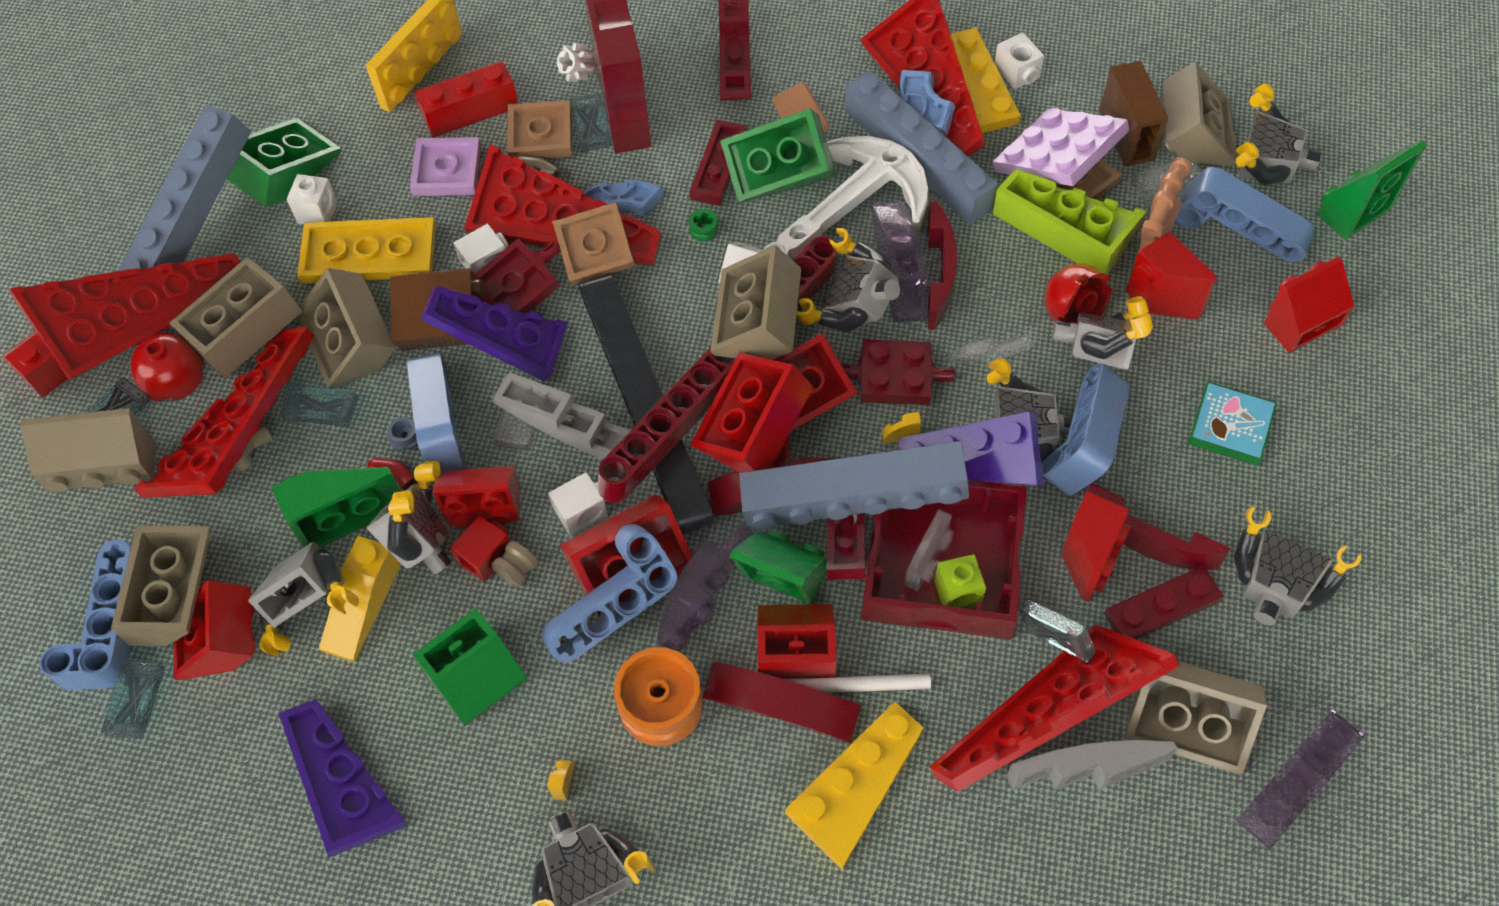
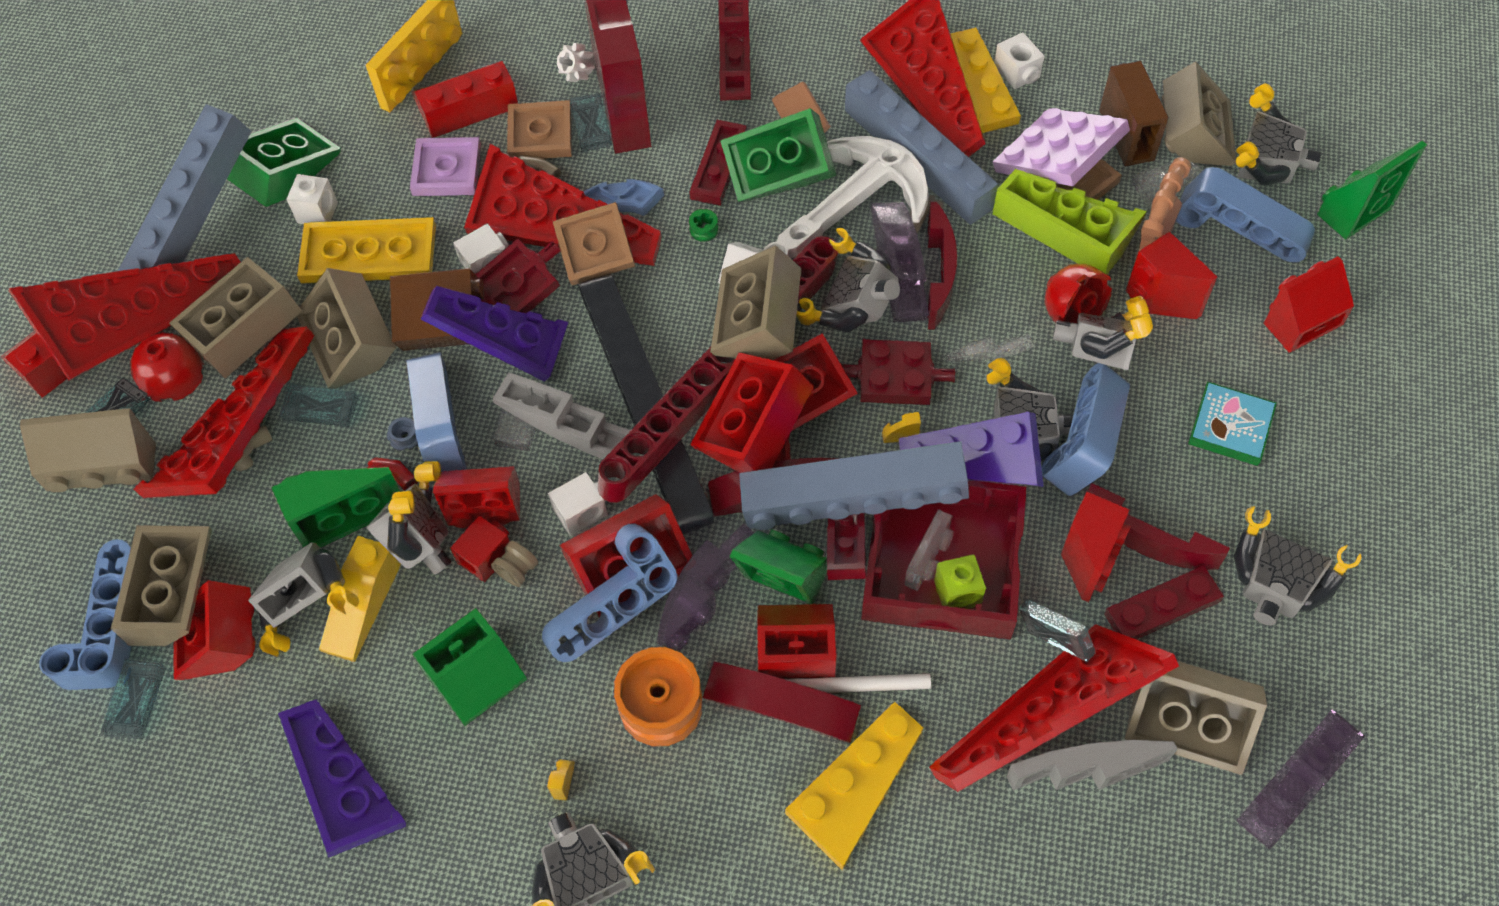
(918, 92): medium blue tile -> none

